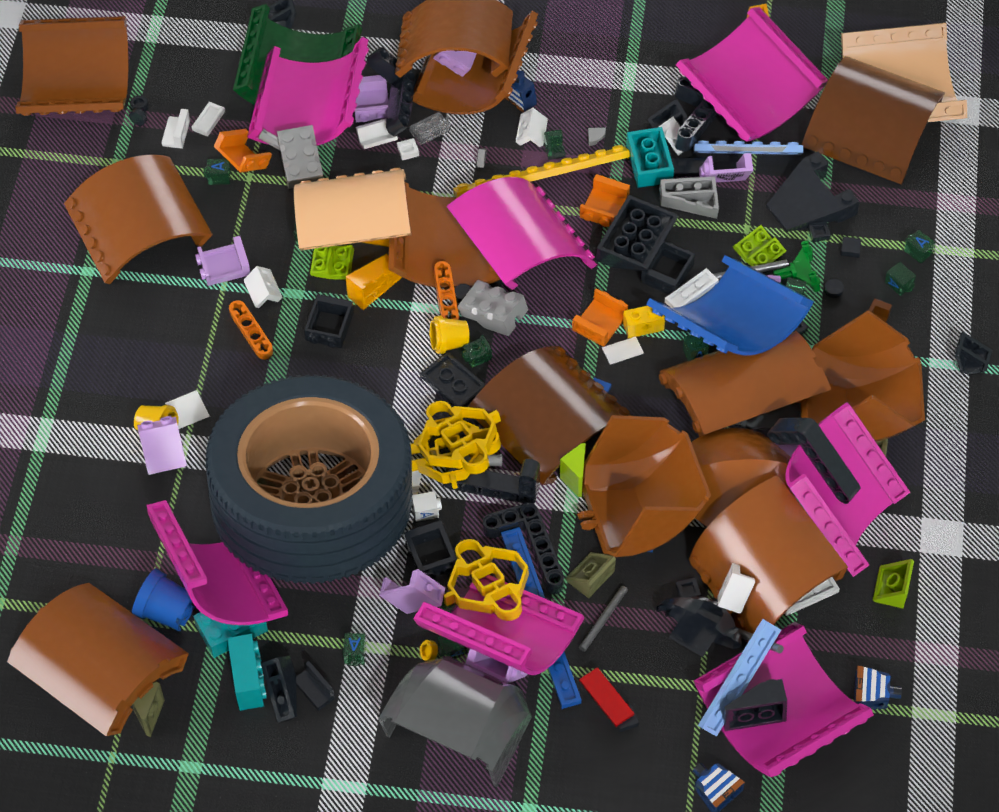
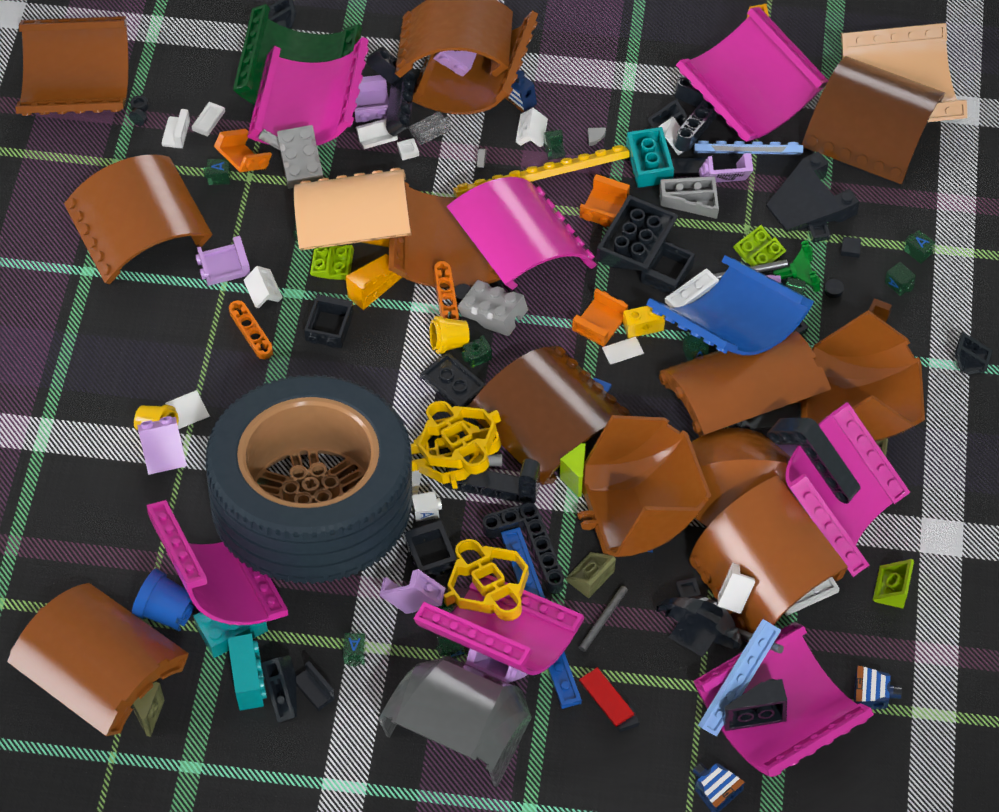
(428, 650): yellow tile -> none

